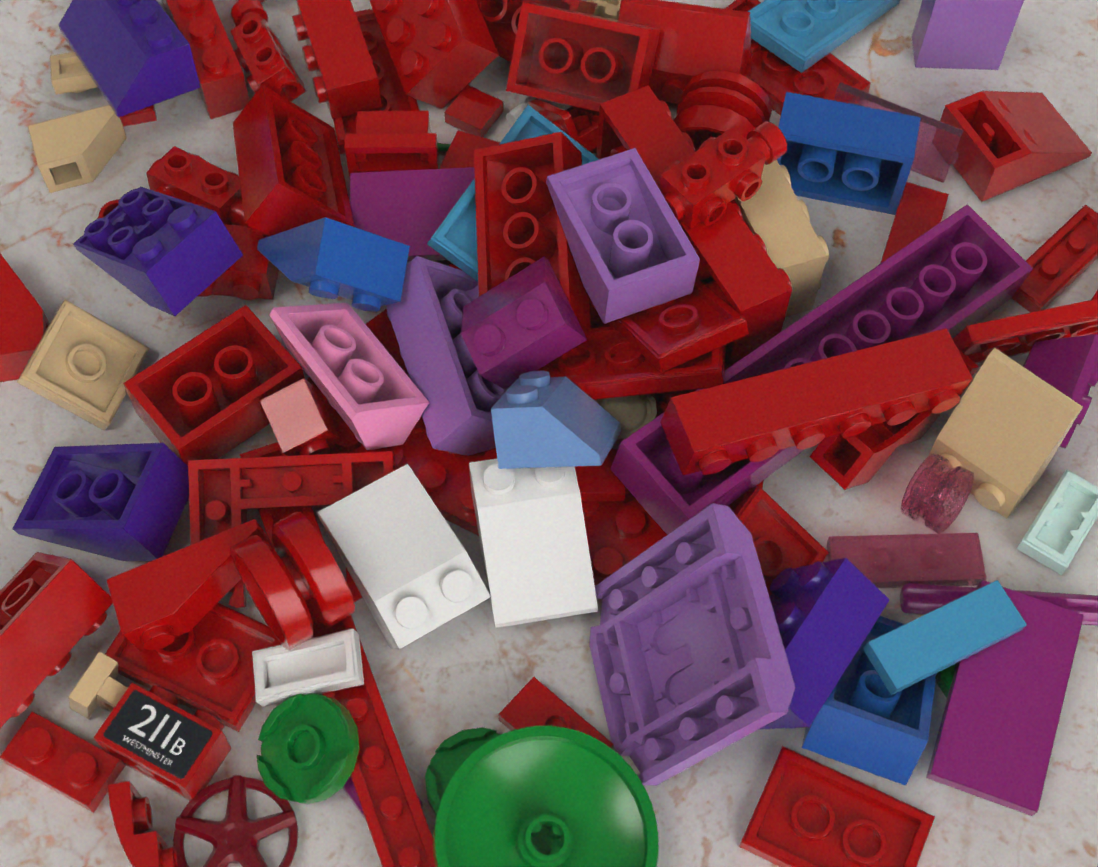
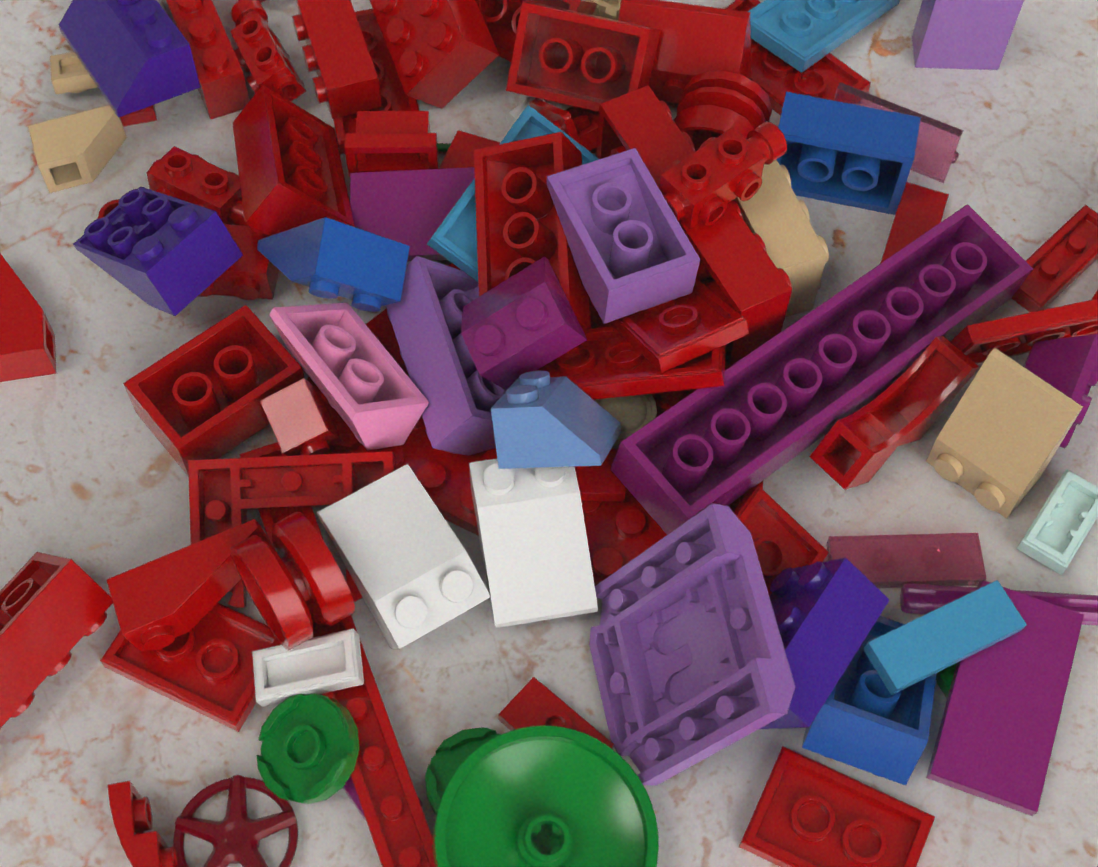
(62, 761): red plate -> none
(83, 365): tan tile -> none
(97, 687): tan tile -> none
(108, 500): dark purple slope -> none
(164, 740): brick -> none
(474, 111): red tile -> none
(814, 402): red brick -> none
(937, 493): clear pink wheel -> none
(1010, 140): red slope -> none

